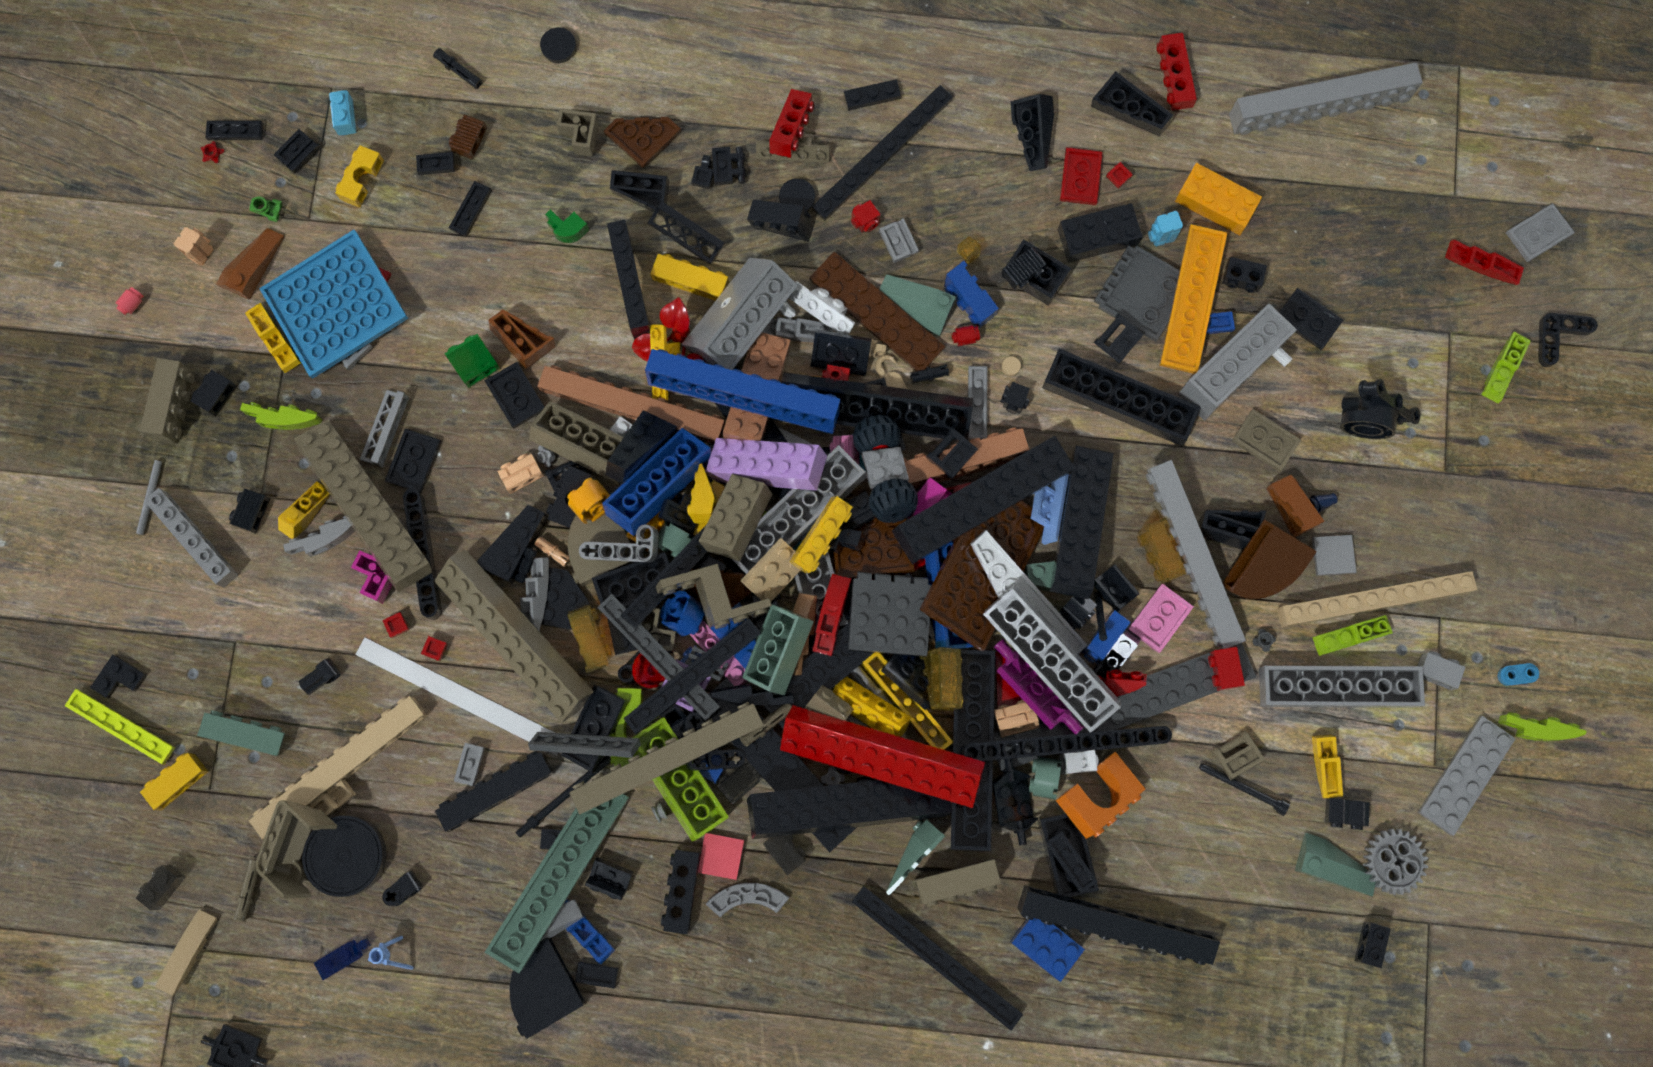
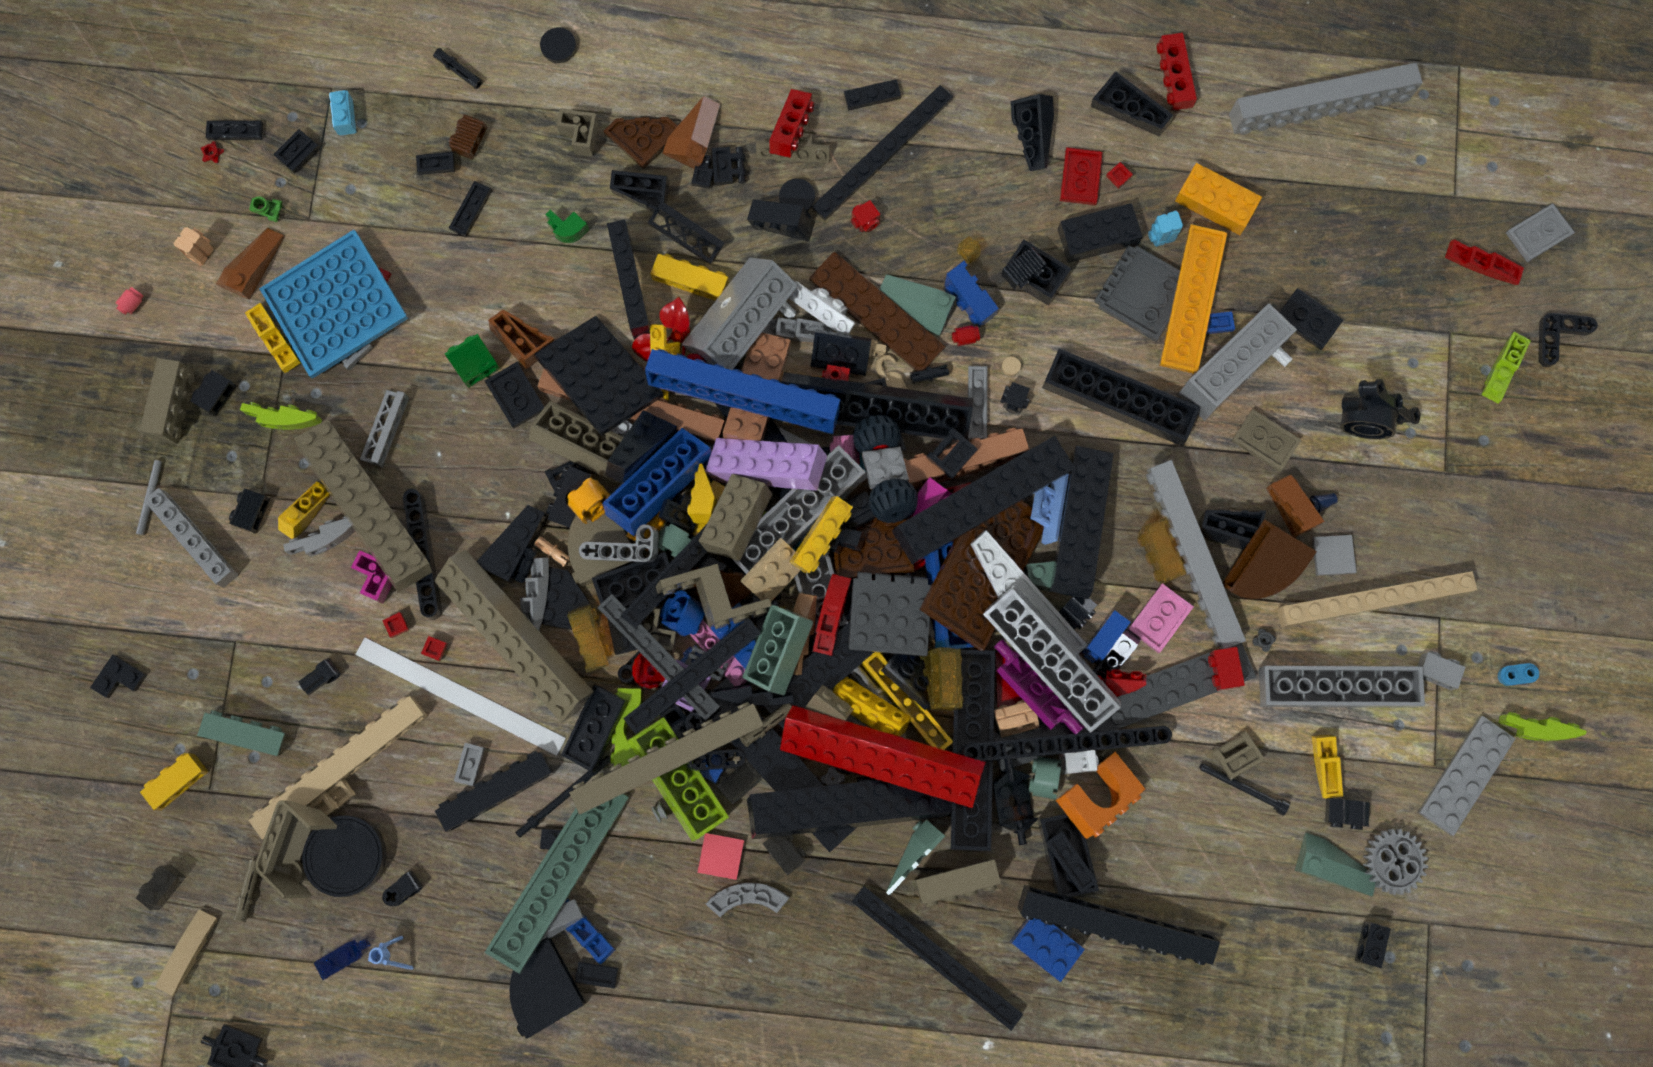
(120, 726): neon yellow plate -> none
(363, 162): yellow arch -> none
(413, 460): black tile -> none
(520, 473): light nougat brick -> none
(545, 456): light grey plate -> none
(584, 744): dark grey plate -> none
(598, 375): none -> black plate
(609, 879): black bracket -> none
(670, 922): black brick -> none
(691, 137): none -> dark orange wedge
(898, 240): light grey plate -> none
(1100, 616): black bar -> none
(1115, 588): black bracket -> none
(1123, 343): black plate -> none
(1244, 270): black brick -> none
(1352, 635): lime slope -> none

